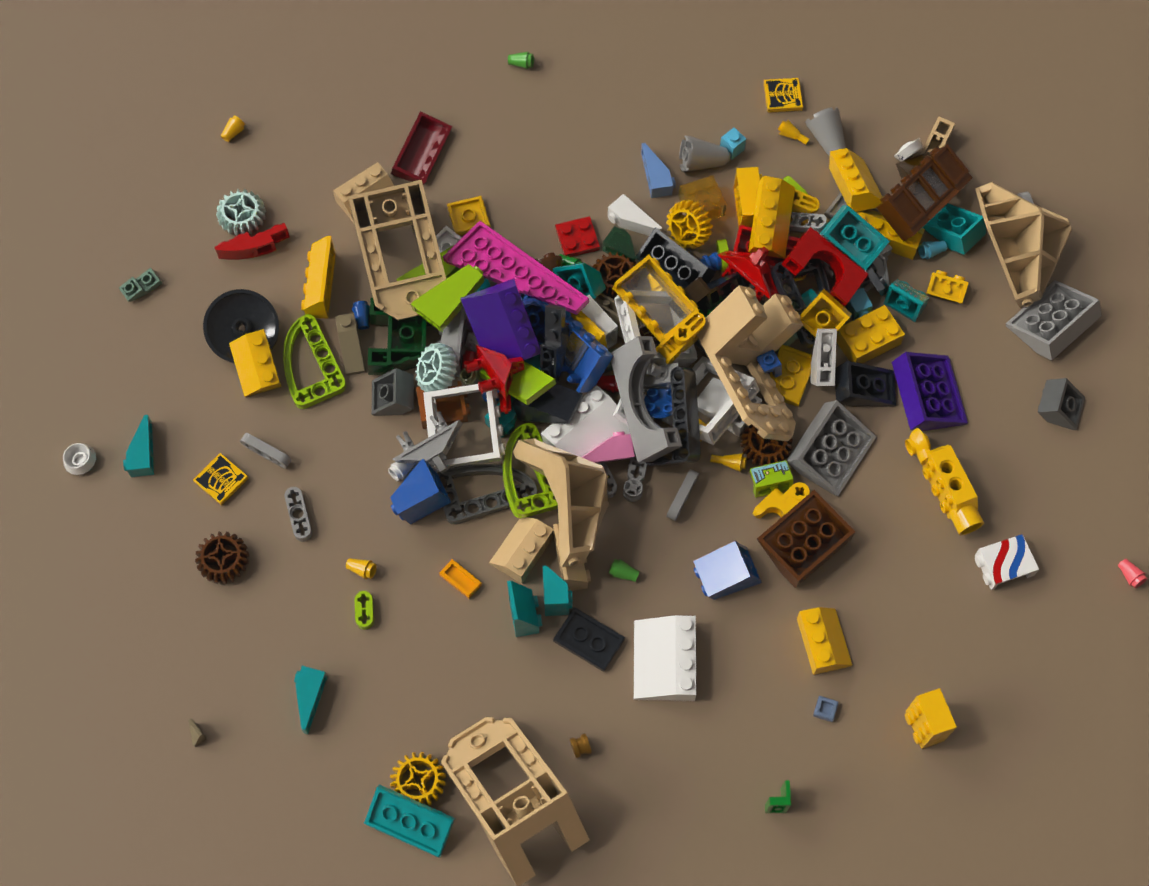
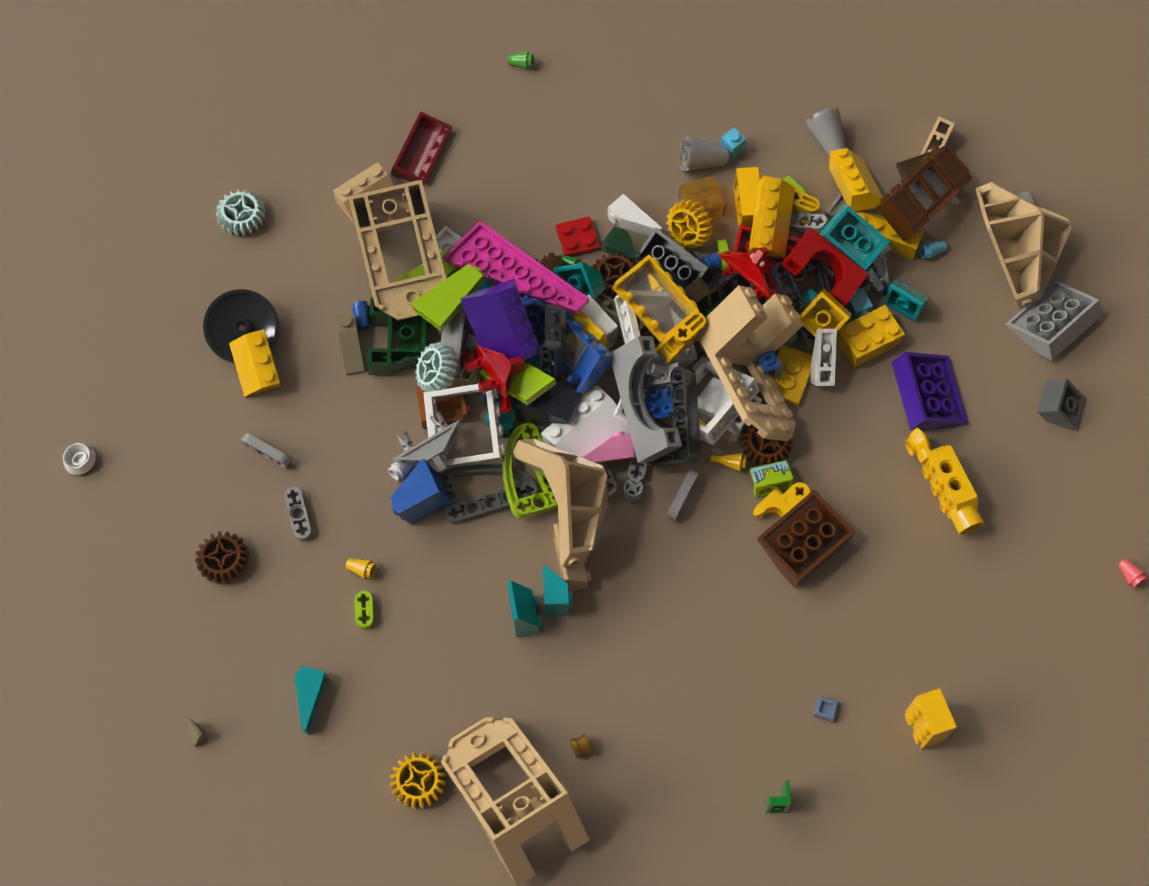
(140, 451): teal slope -> none
(141, 286): sand green slope -> none
(220, 479): tile -> none
(232, 128): yellow cone -> none
(249, 247): red slope -> none
(319, 278): yellow slope -> none
(328, 383): lime beam -> none
(393, 393): dark grey slope -> none
(409, 820): teal tile -> none
(460, 579): light orange tile -> none
(467, 214): yellow tile -> none
(522, 548): tan slope -> none
(589, 639): black tile -> none
(608, 383): red cone -> none
(622, 570): bright green cone -> none
(657, 174): medium blue slope -> none
(665, 658): white slope -> none
(726, 571): slope -> none
(783, 95): tile -> none
(789, 130): yellow cone -> none
(823, 639): yellow slope -> none
(831, 447): light grey slope -> none
(864, 385): black slope -> none
(908, 150): white hat -> none
(947, 287): yellow bracket -> none
(957, 228): teal slope -> none
(1006, 561): panel -> none

